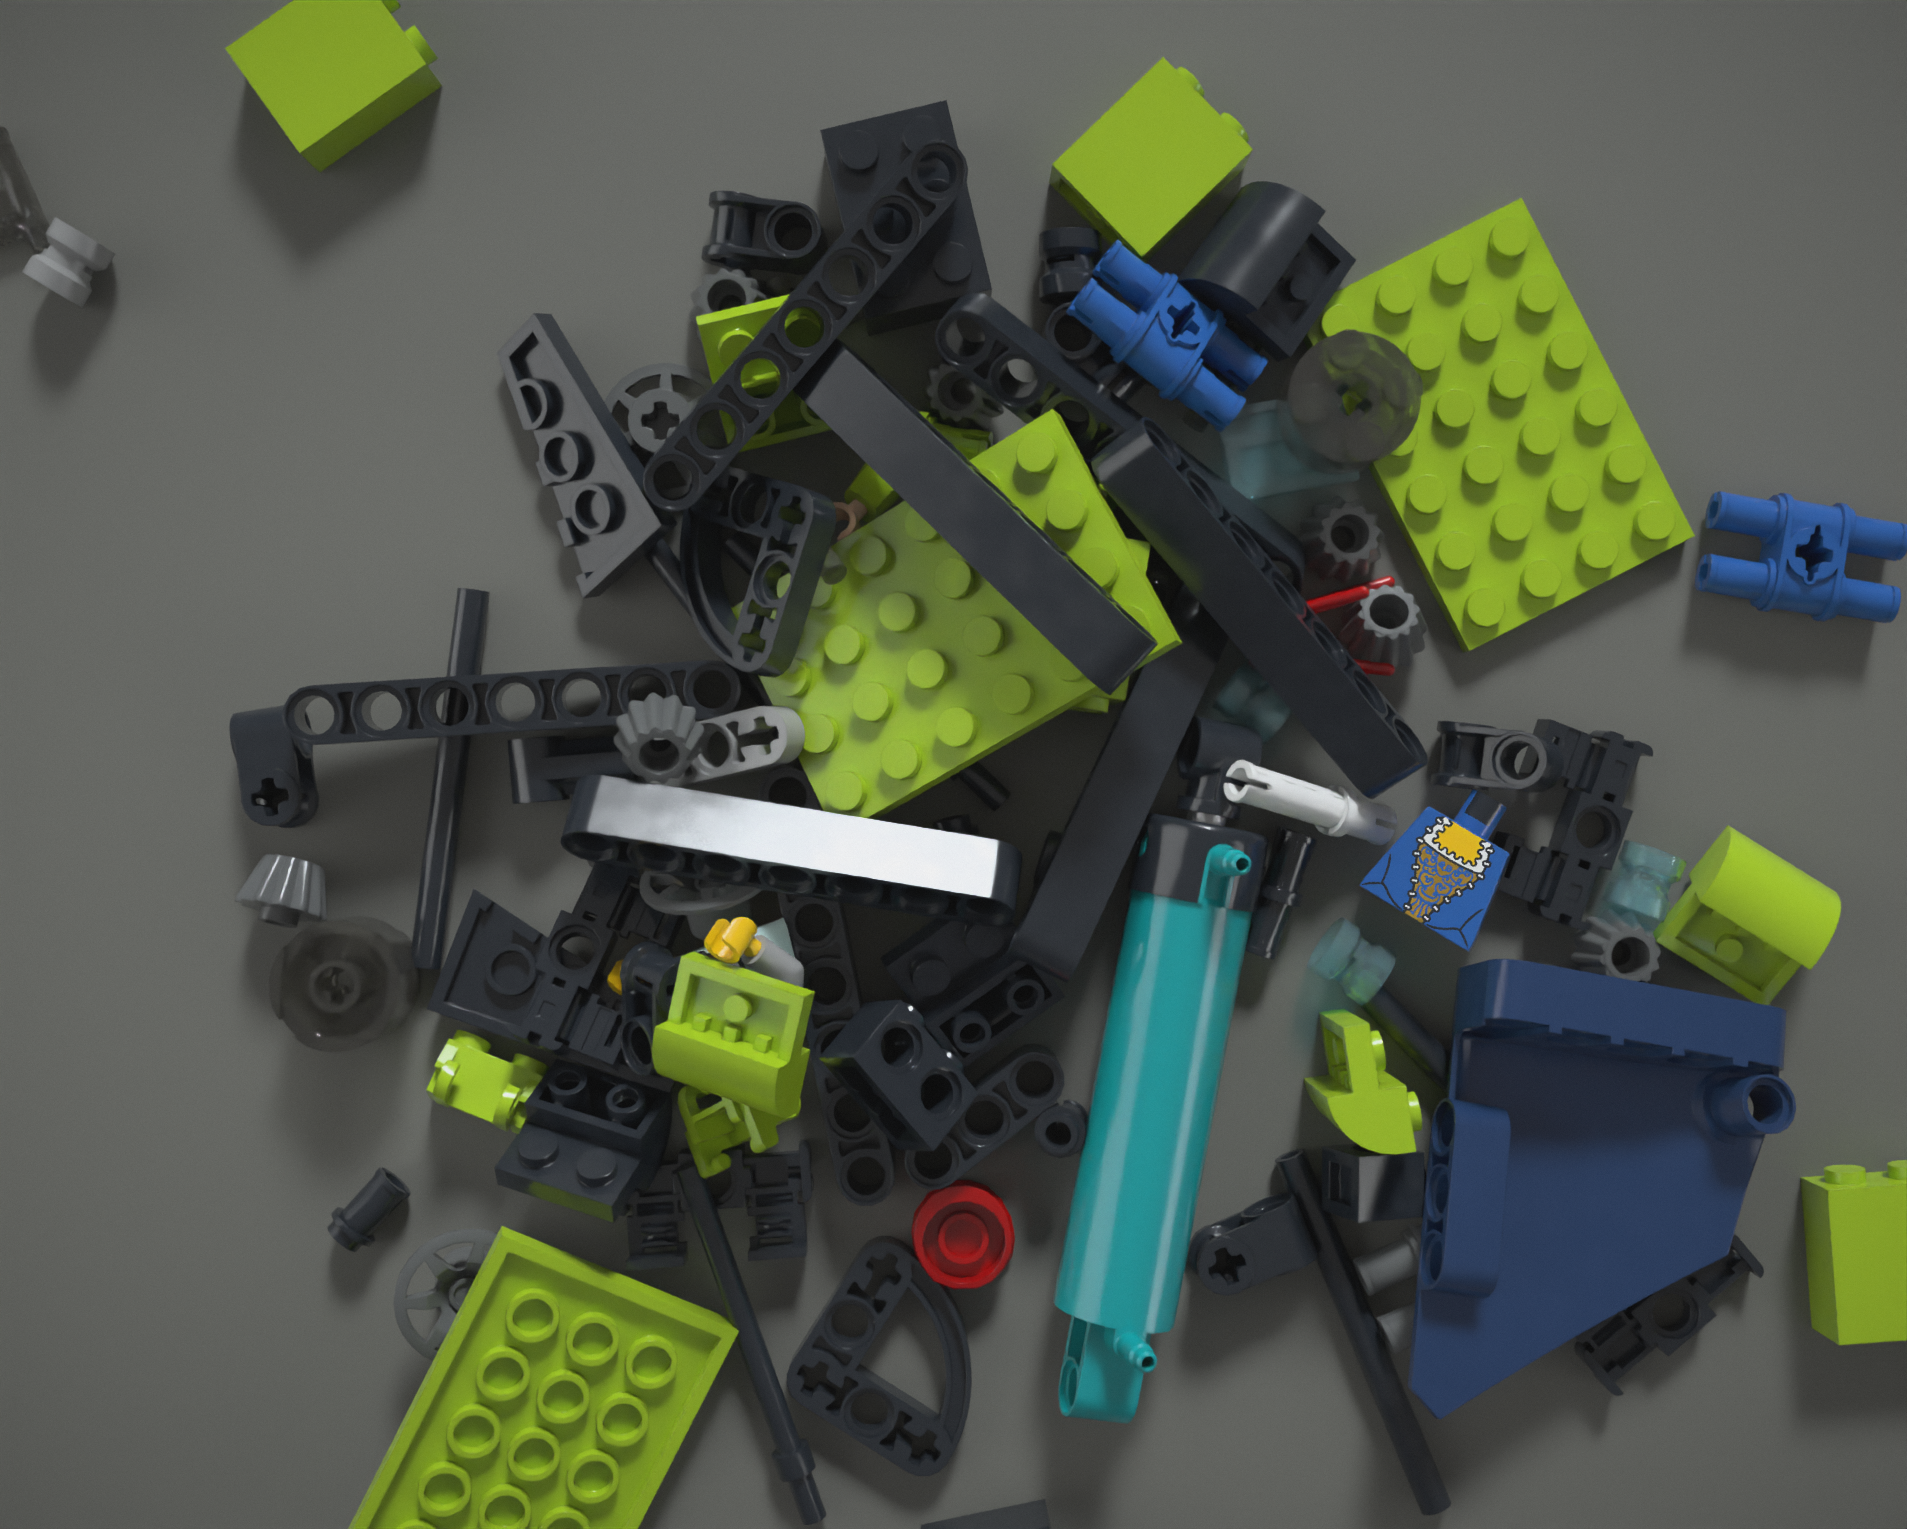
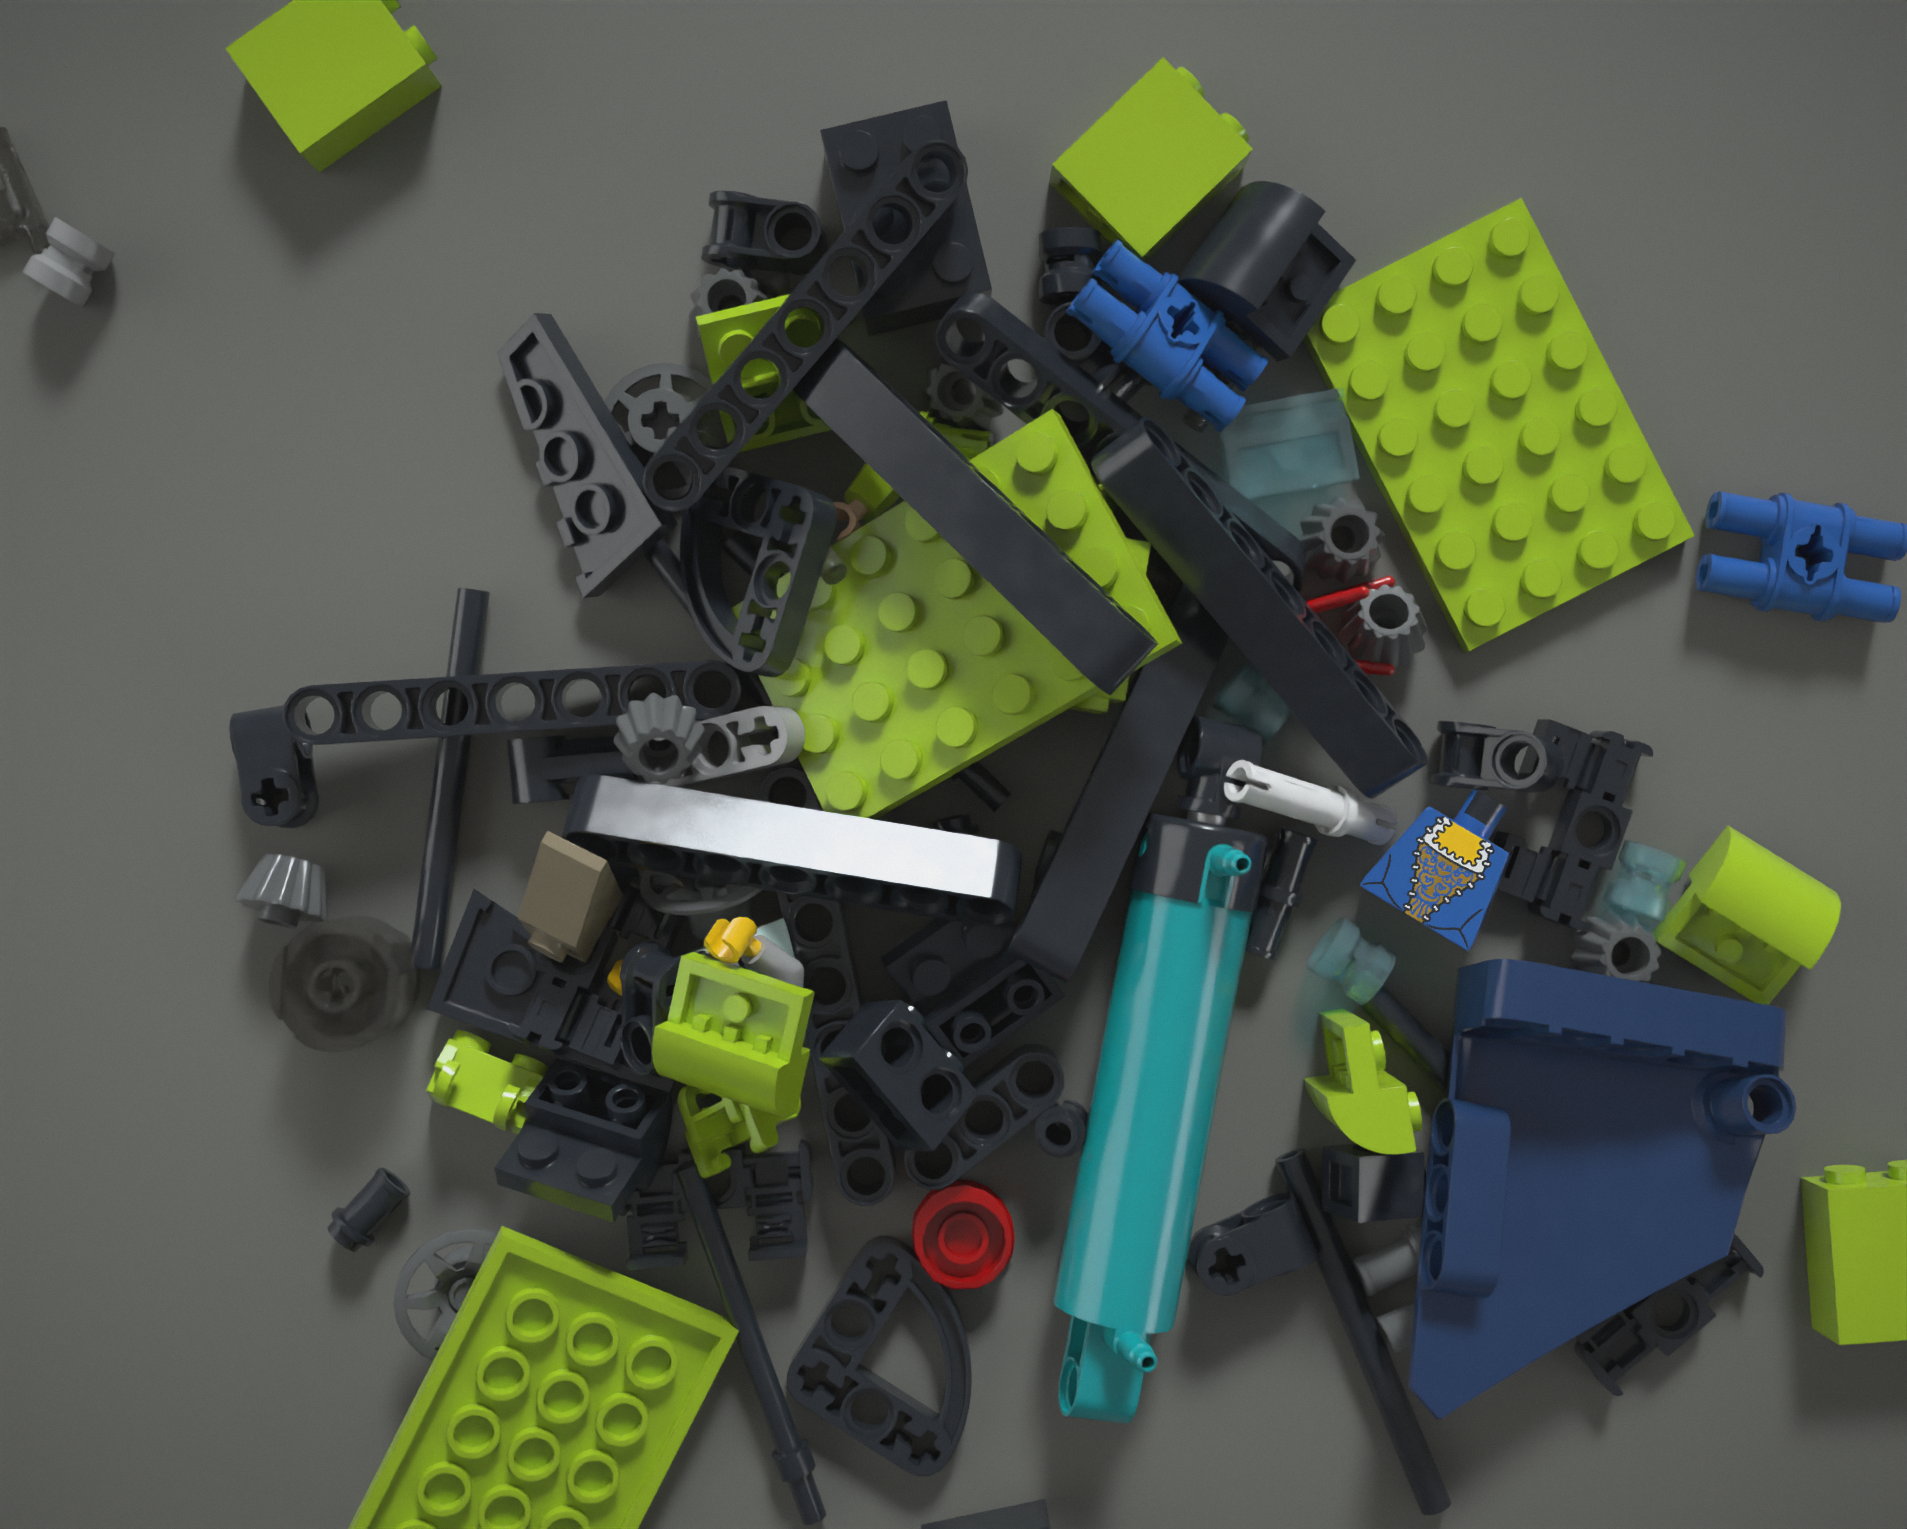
(568, 899): none -> dark tan slope
(1385, 405): clear smoke brick -> none

